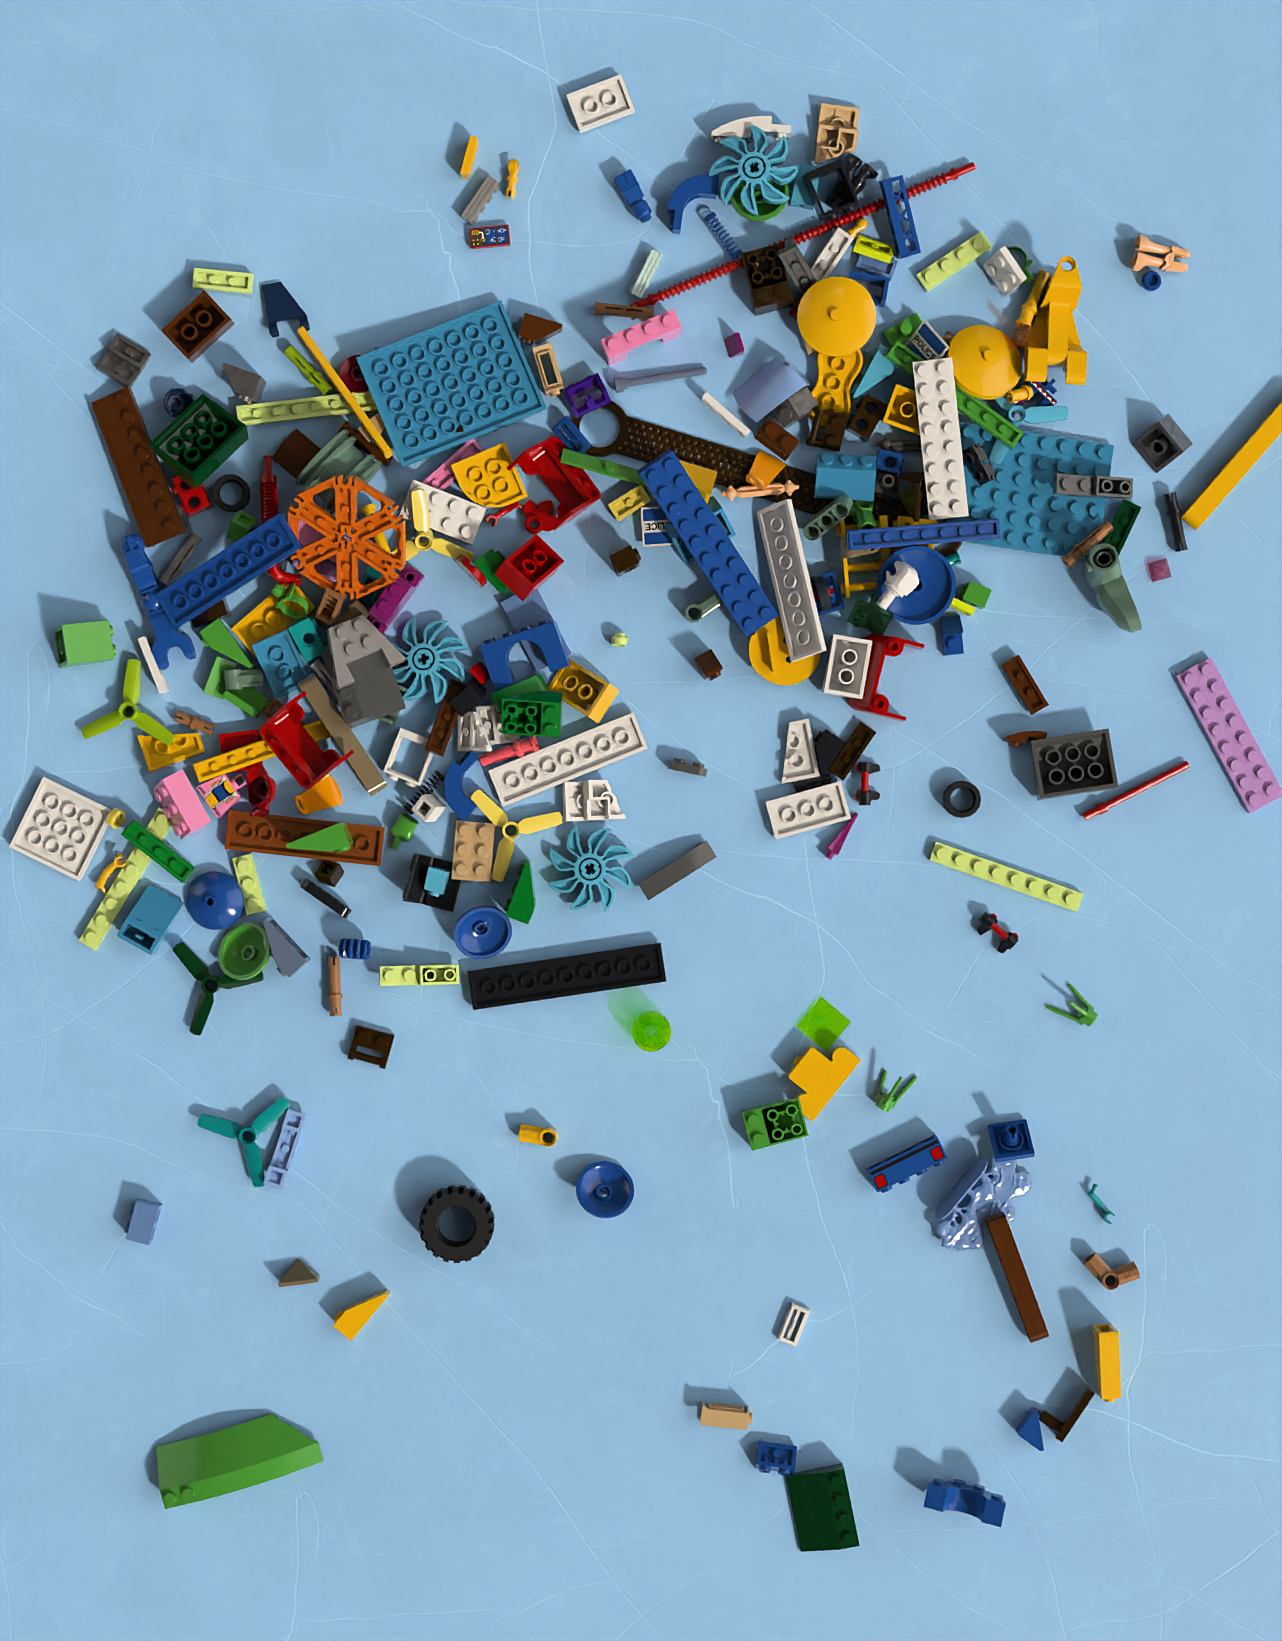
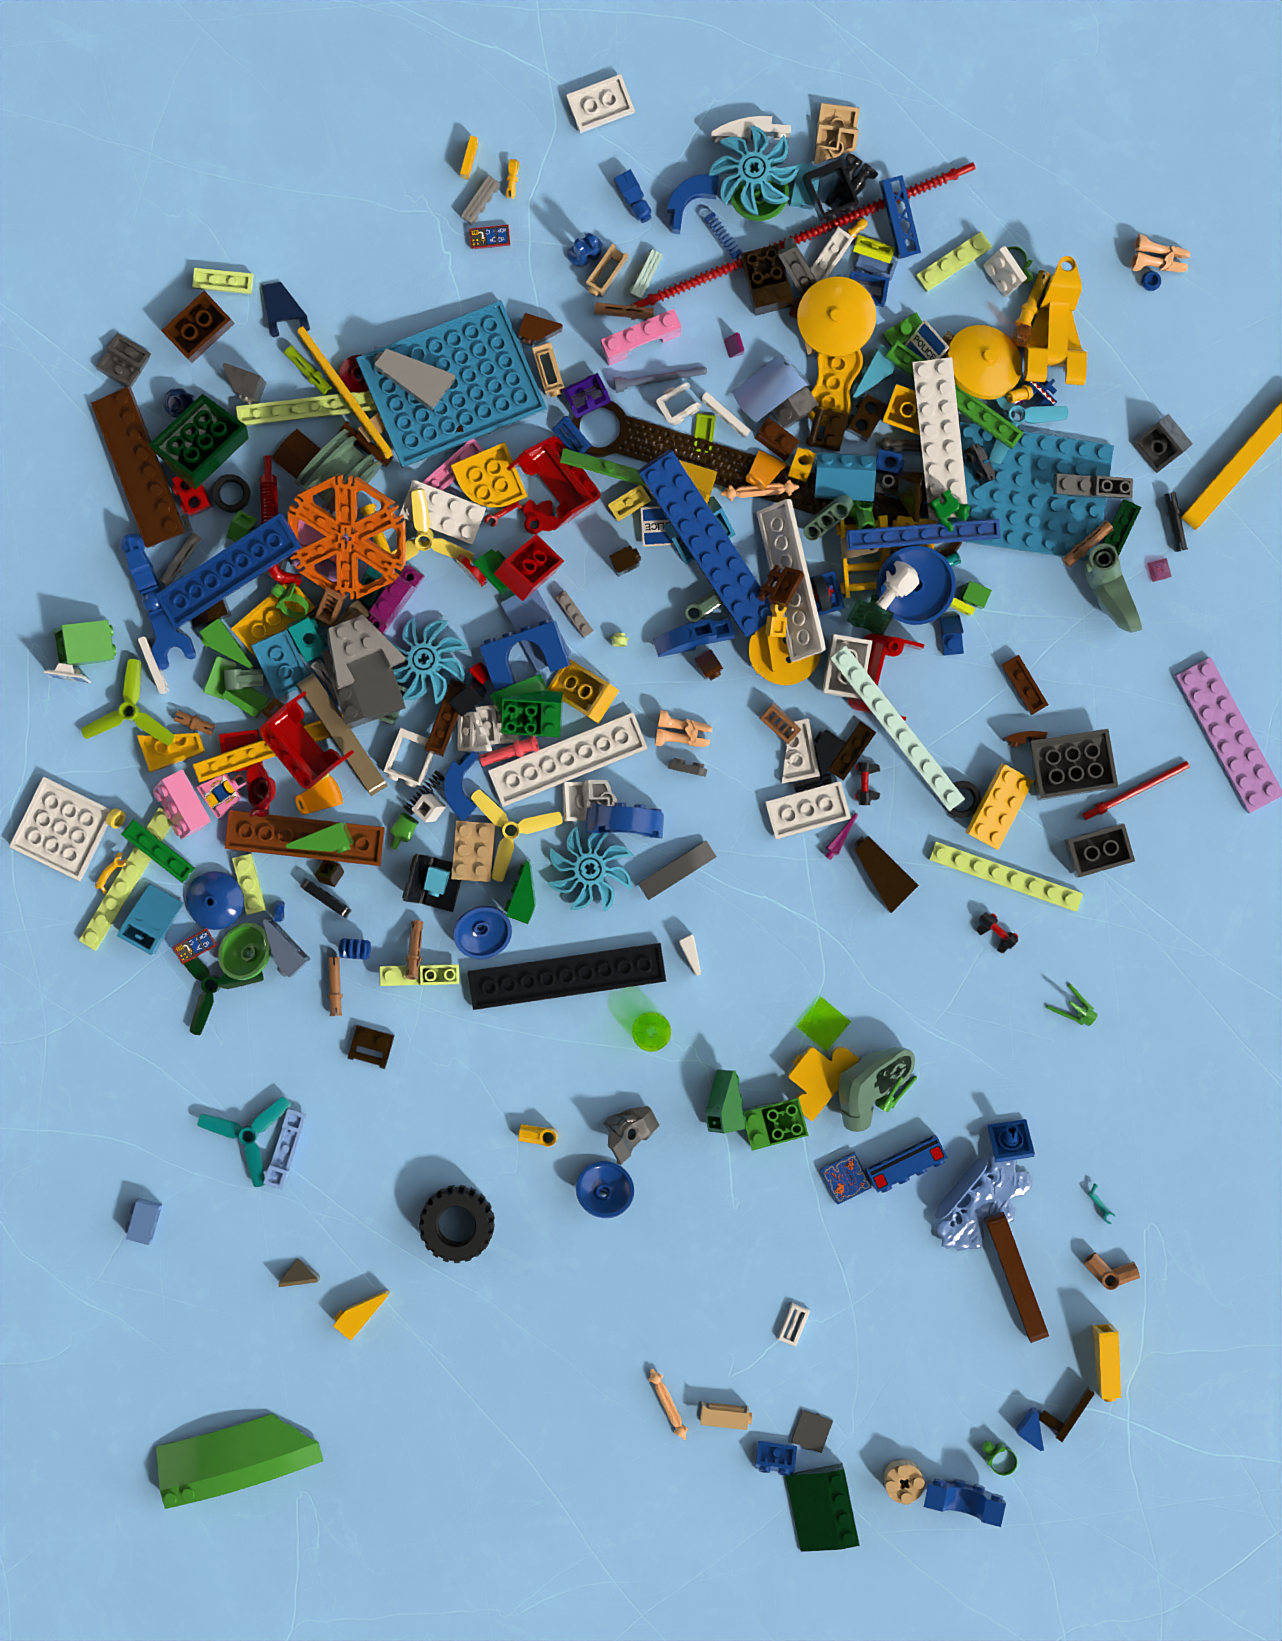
(66, 672): none -> white piece
(194, 946): none -> tile
(279, 911): none -> blue tile
(413, 957): none -> medium nougat pin
(416, 378): none -> light grey slope
(574, 614): none -> light grey piece
(589, 245): none -> blue piece
(613, 253): none -> tan window
(618, 1125): none -> dark grey piece
(625, 820): none -> blue brick
(668, 1404): none -> light nougat wheel
(671, 393): none -> white piece
(689, 948): none -> white slope
(690, 726): none -> light nougat piece
(692, 635): none -> blue slope
(704, 428): none -> lime tile
(724, 1104): none -> green slope
(776, 623): none -> yellow plate
(776, 728): none -> medium nougat slope
(784, 588): none -> reddish brown plate
(801, 471): none -> yellow brick
(812, 1431): none -> dark grey piece
(845, 1178): none -> blue tile
(871, 1080): none -> sand green piece
(885, 874): none -> dark brown slope
(897, 728): none -> light aqua plate
(905, 1492): none -> tan brick
(945, 509): none -> green animal
(992, 1450): none -> bright green piece
(999, 806): none -> yellow plate
(1099, 850): none -> dark grey brick

